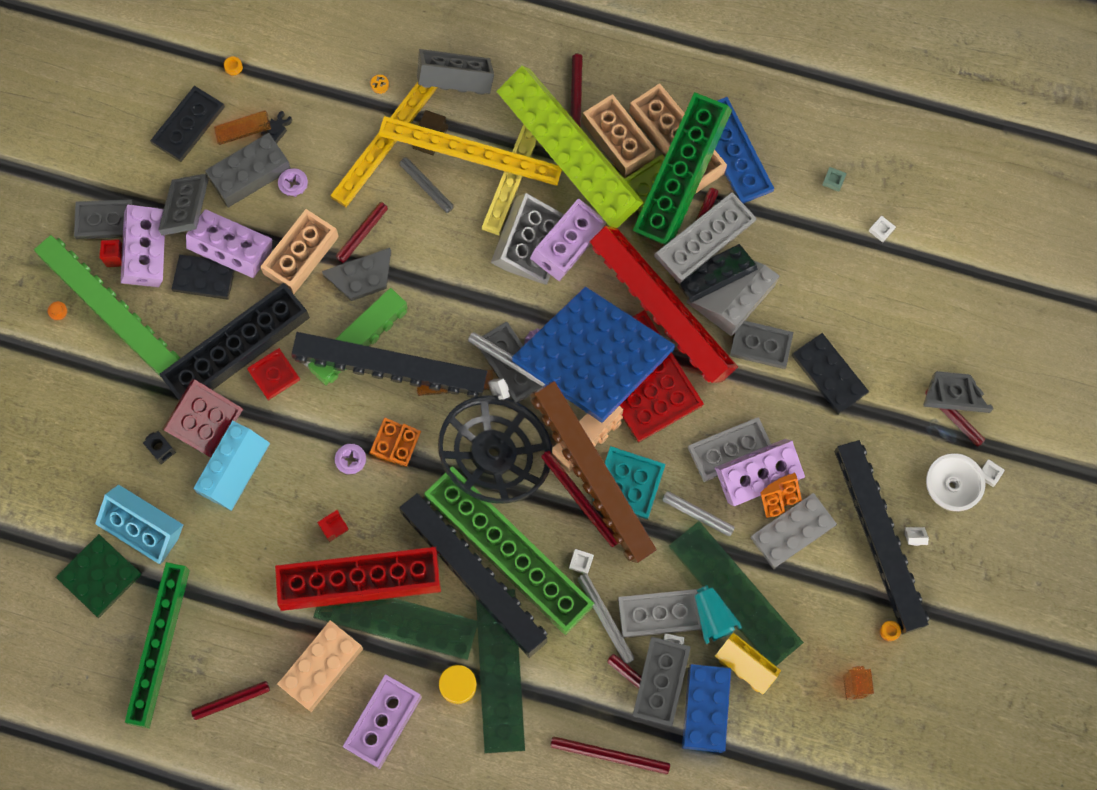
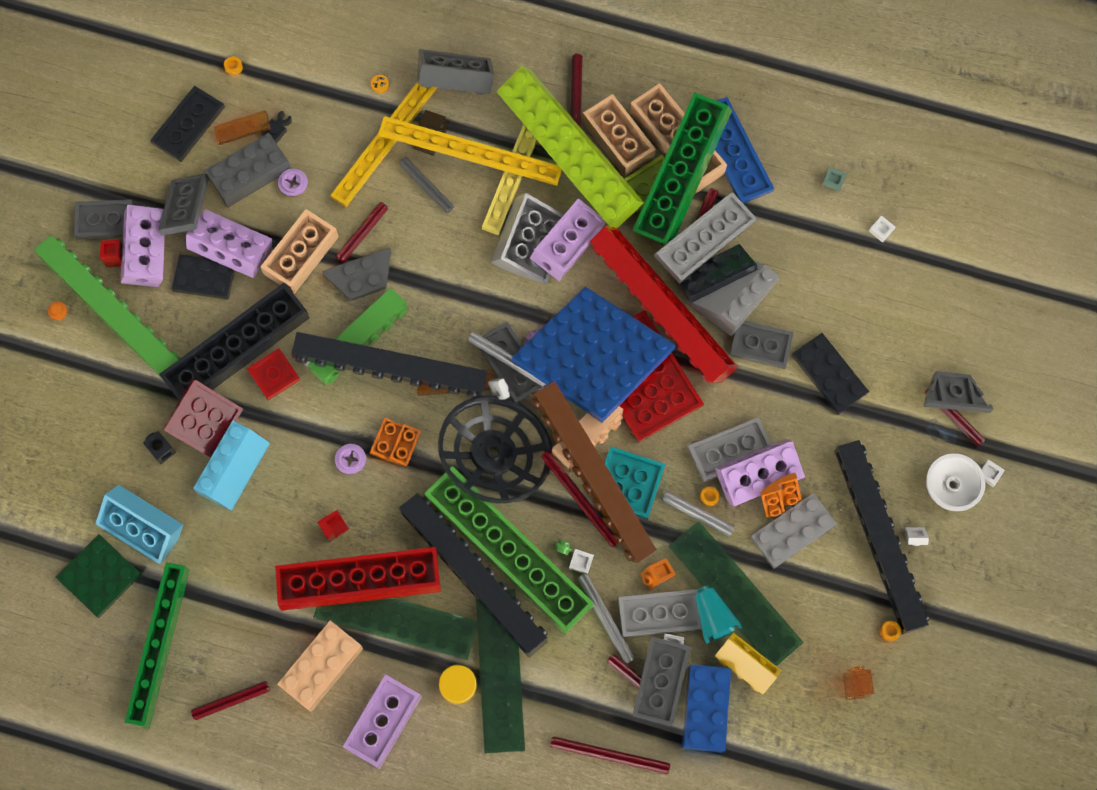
(562, 547): none -> bright green plate
(657, 573): none -> orange bracket
(709, 496): none -> light orange tile

